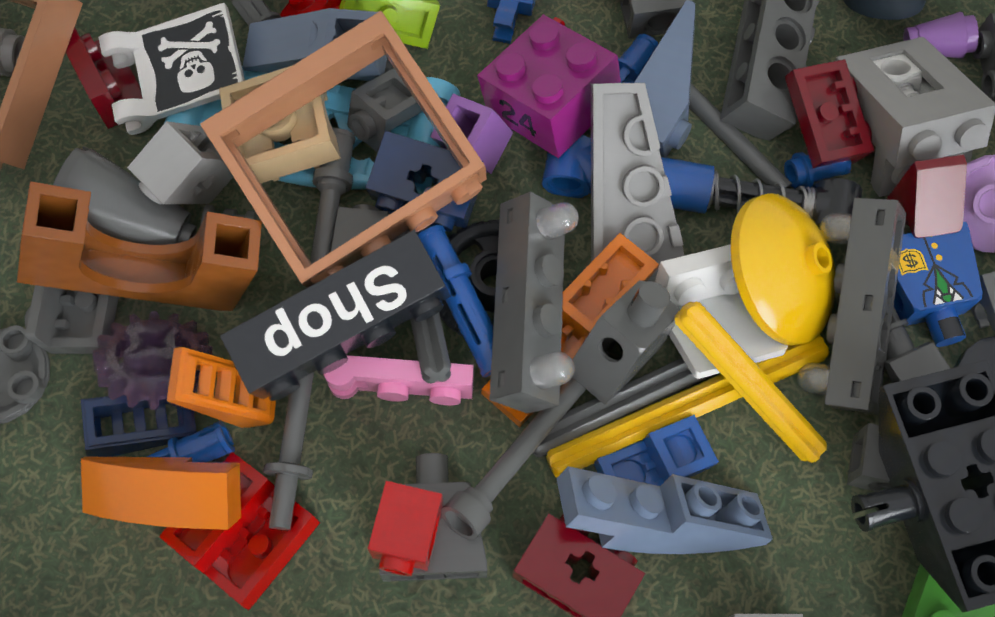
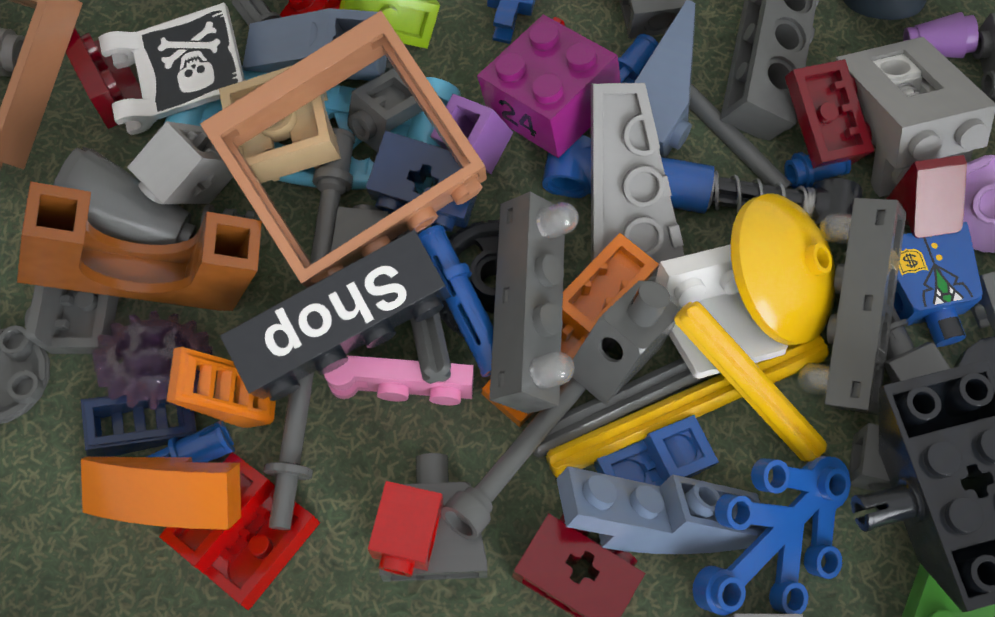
(823, 489): none -> blue plant

